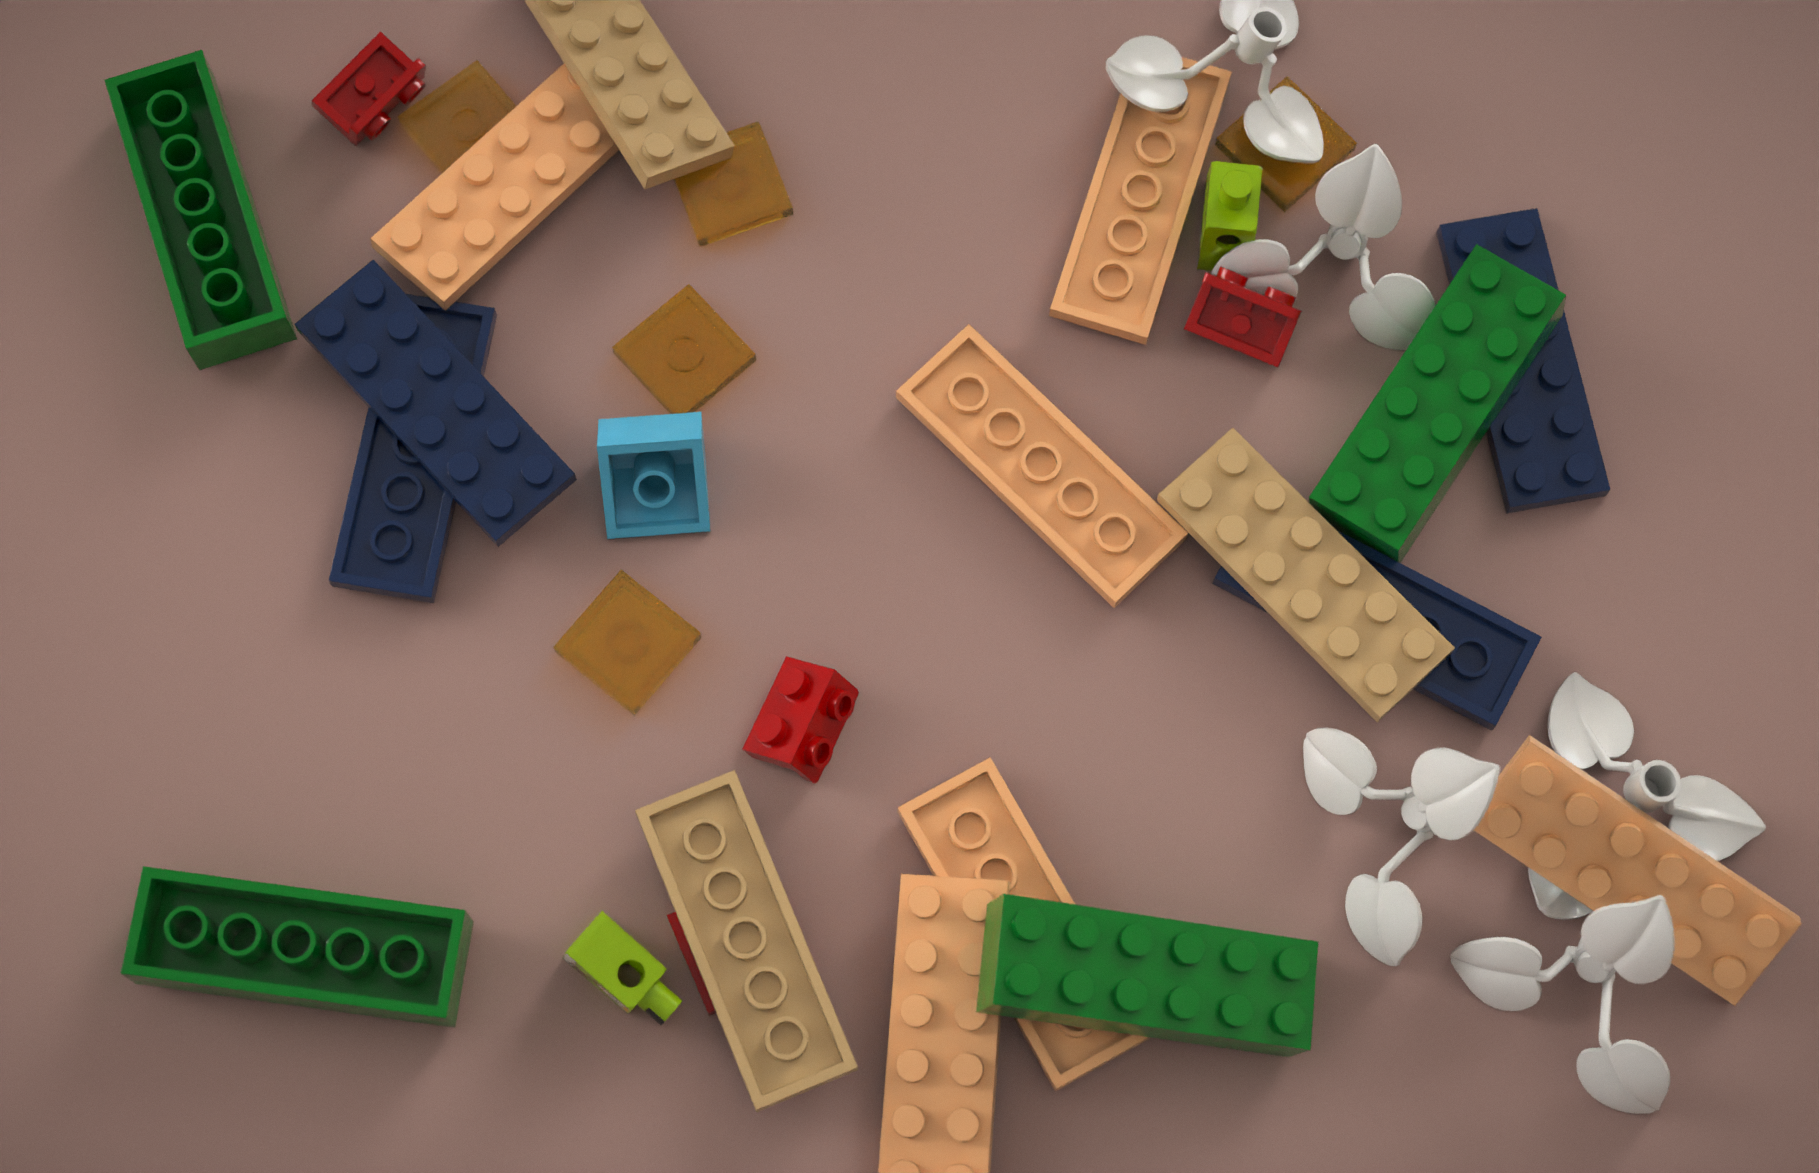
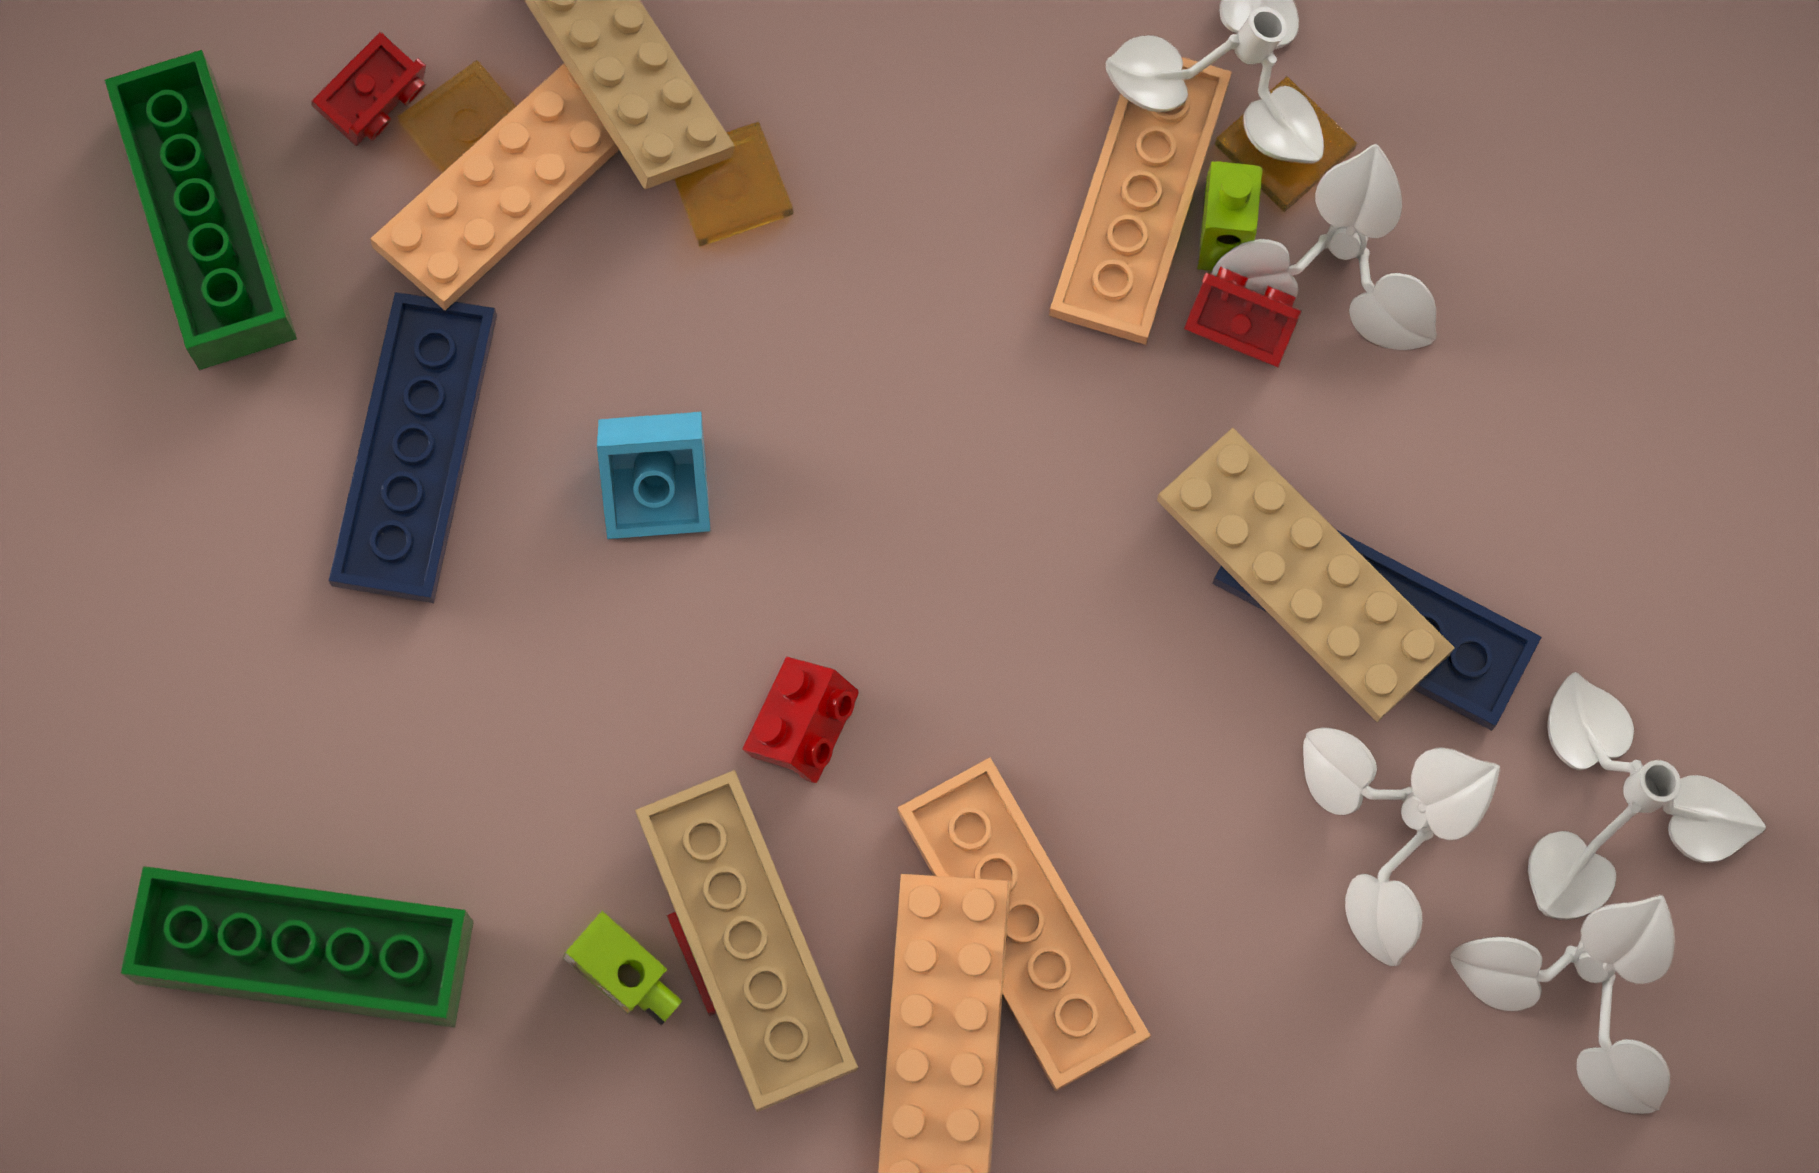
(436, 402): dark blue plate -> none
(627, 642): clear yellow tile -> none
(684, 352): clear yellow tile -> none
(1041, 465): light nougat plate -> none
(1147, 976): green brick -> none
(1437, 403): green brick -> none
(1545, 430): dark blue plate -> none
(1617, 854): light nougat plate -> none

